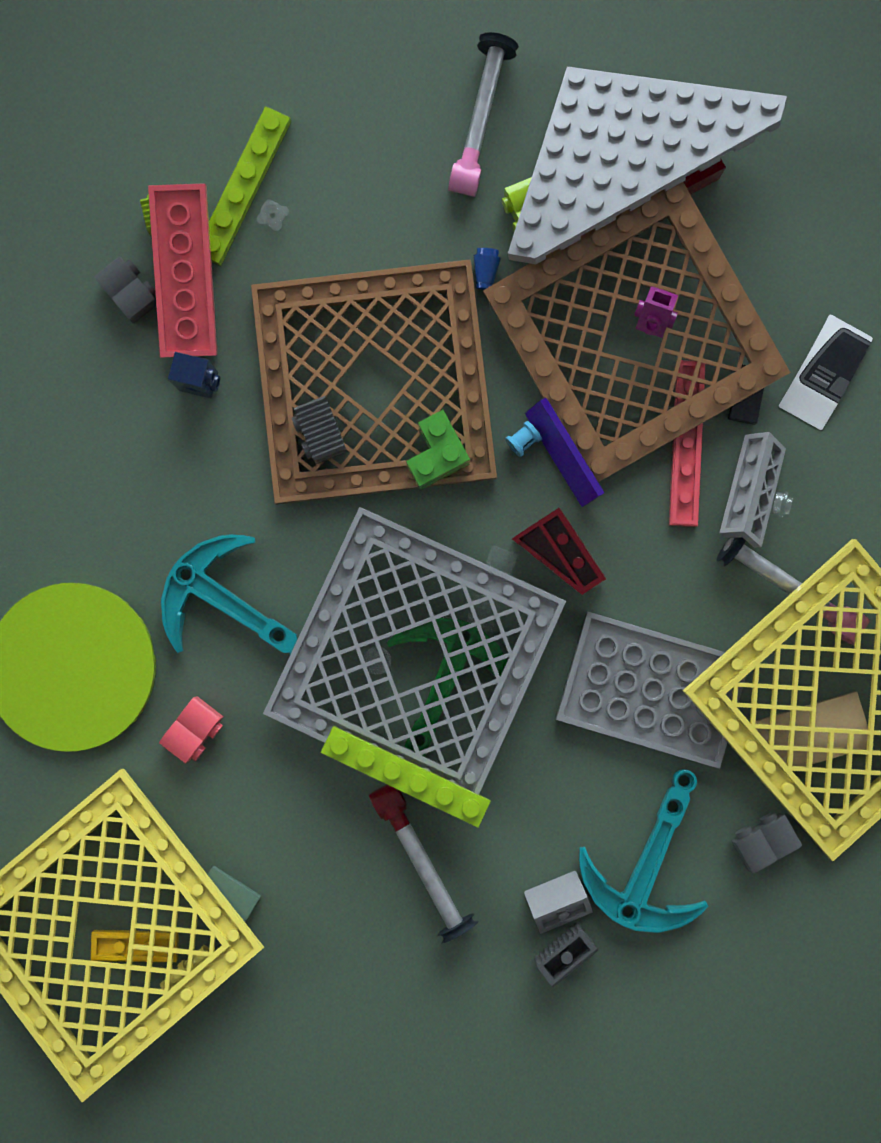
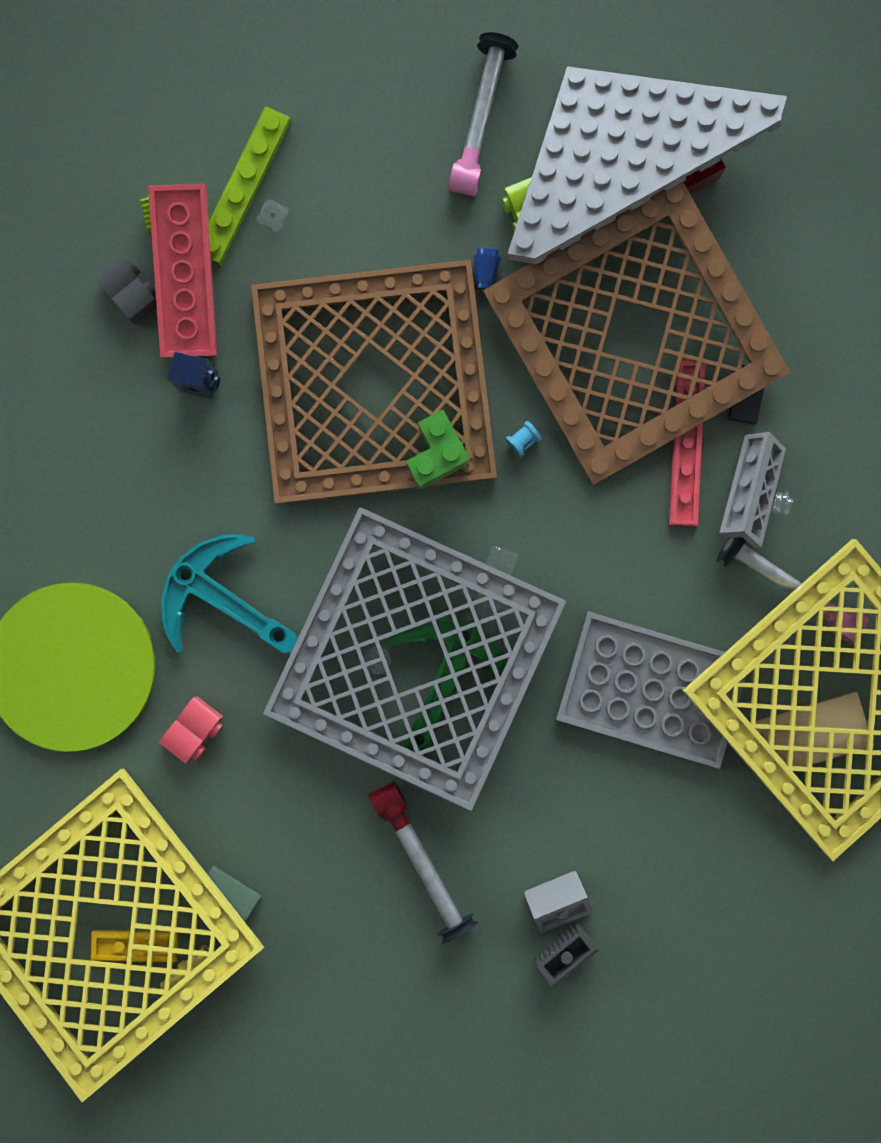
(319, 430): dark grey brick -> none
(405, 776): lime plate -> none
(562, 551): dark red wedge -> none
(564, 452): dark purple tile -> none
(638, 889): teal piece -> none
(656, 312): magenta brick -> none
(765, 842): dark grey brick -> none
(826, 372): sticker -> none

